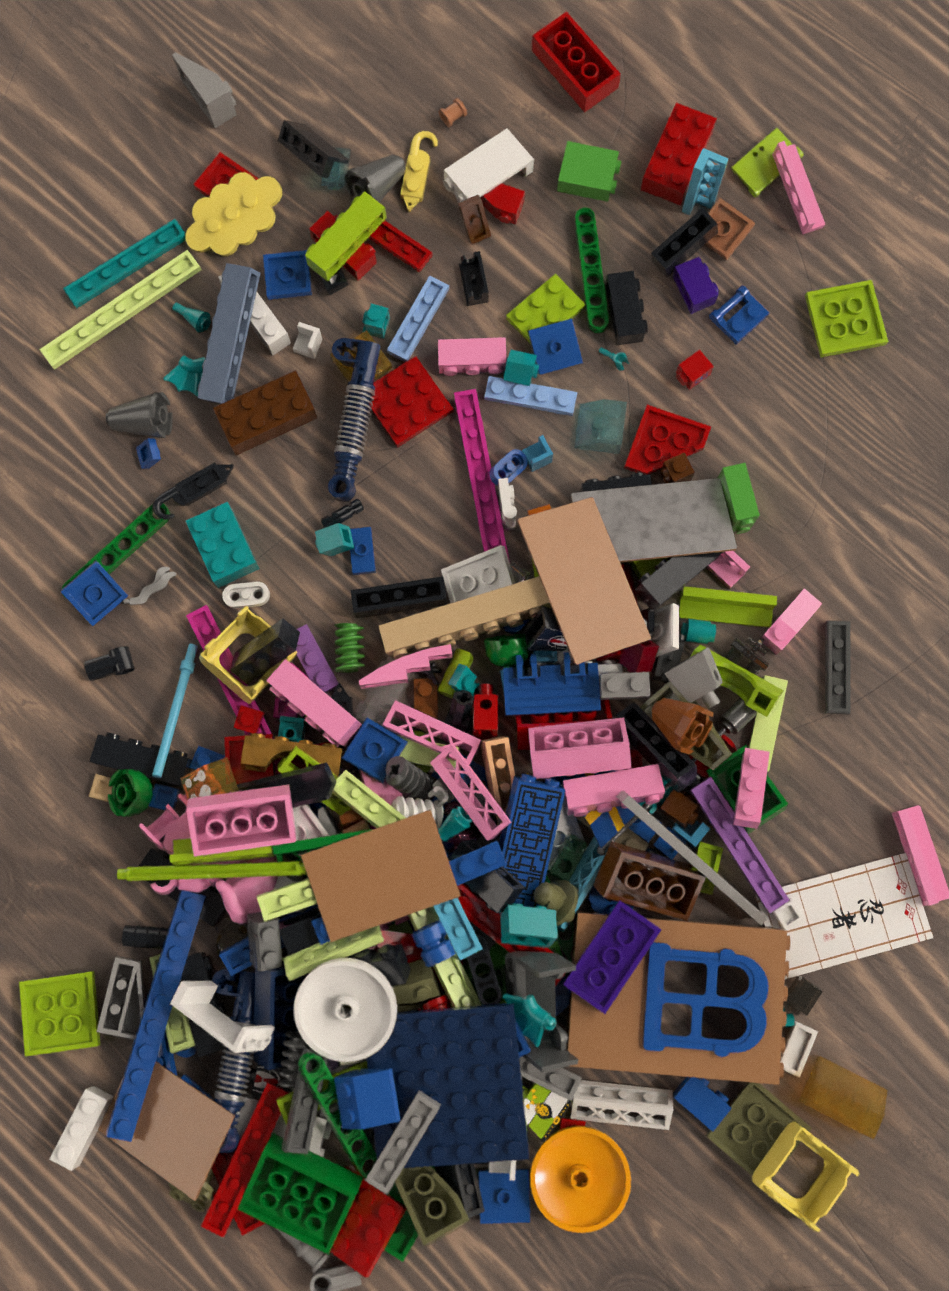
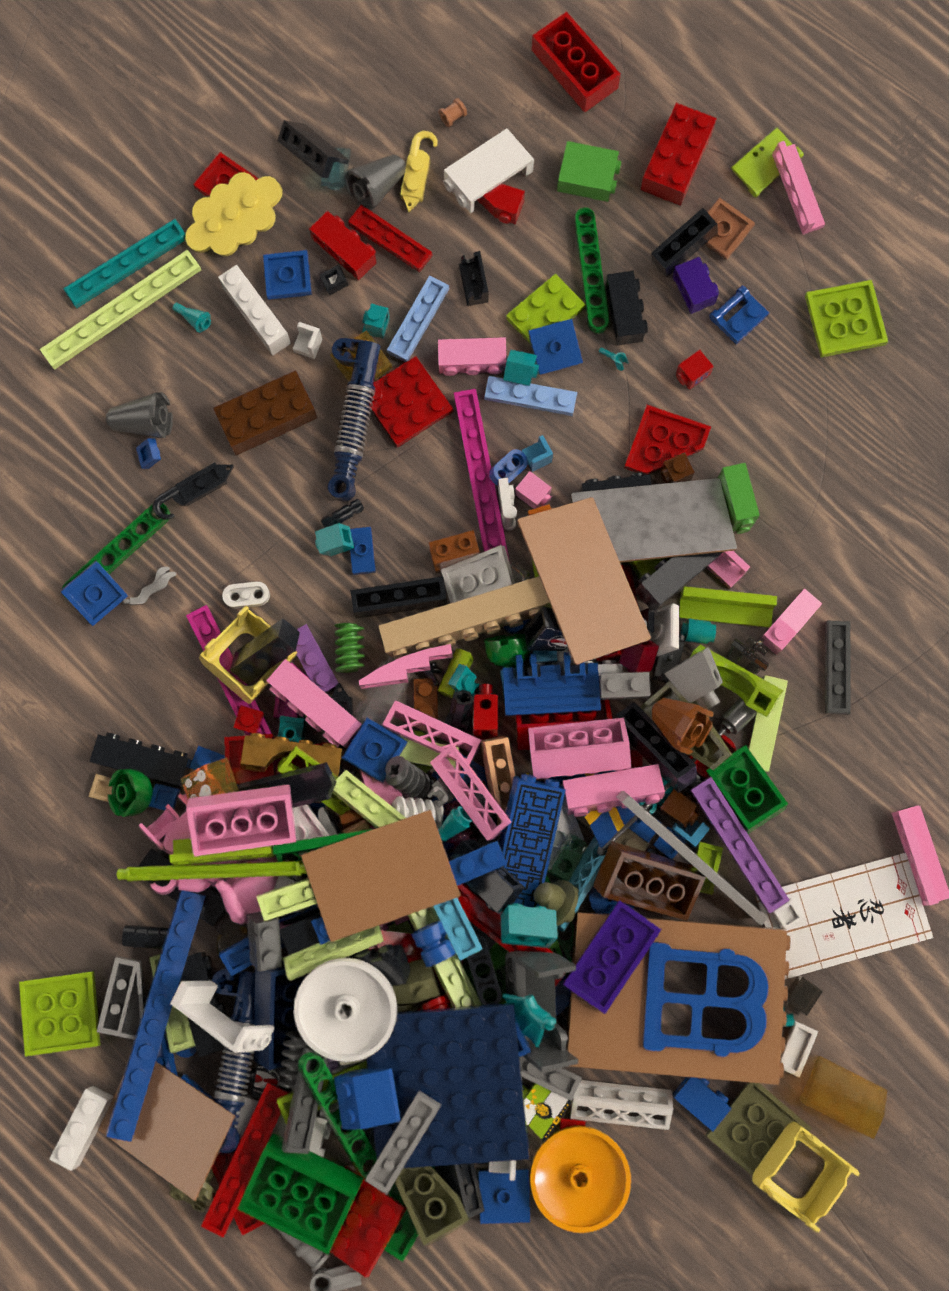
(115, 663): black piece -> none
(186, 374): teal arm -> none
(187, 667): medium azure bar -> none
(207, 89): light grey slope -> none
(222, 544): teal brick -> none
(228, 333): sand blue brick -> none
(345, 236): lime brick -> none
(453, 549): none -> dark orange hips
(474, 219): reddish brown plate -> none
(533, 491): none -> bright pink brick
(601, 426): clear light blue slope -> none
(701, 176): medium azure fence -> none
(751, 788): bright pink brick -> none

